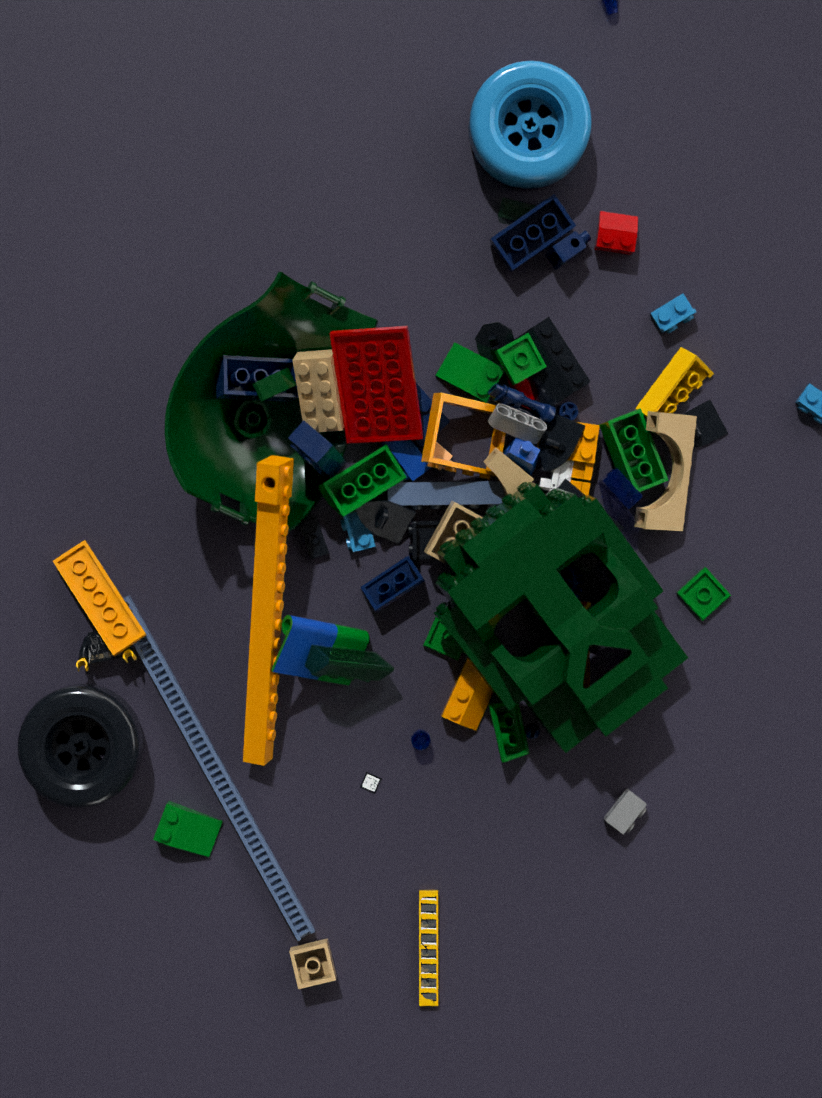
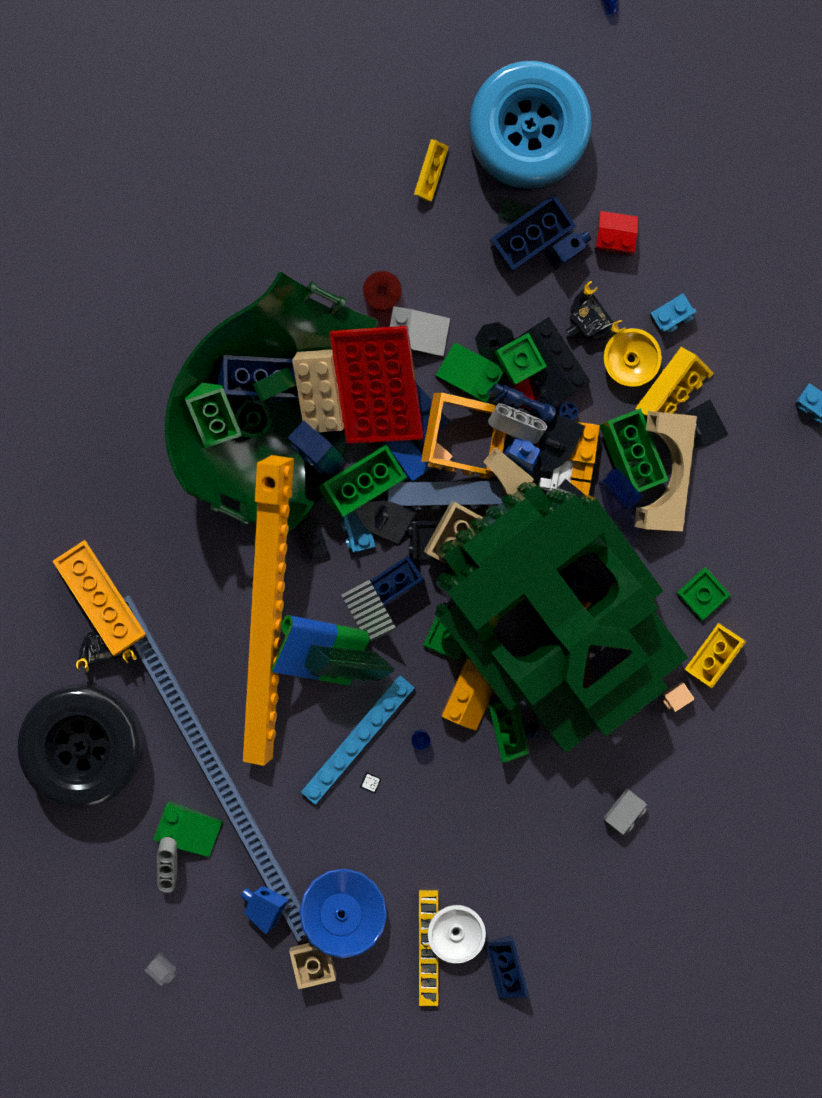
(160, 969): none -> clear brick
(167, 865): none -> light grey beam
(212, 414): none -> green slope
(264, 907): none -> blue torso
(357, 739): none -> dark azure plate
(362, 909): none -> blue dish
(368, 610): none -> sticker
(382, 280): none -> clear red brick
(426, 330): none -> light grey slope
(431, 170): none -> yellow plate
(457, 947): none -> white dish
(506, 968): none -> dark blue slope
(590, 317): none -> torso
(645, 353): none -> yellow dish
(677, 697): none -> light nougat brick
(715, 655): none -> yellow slope

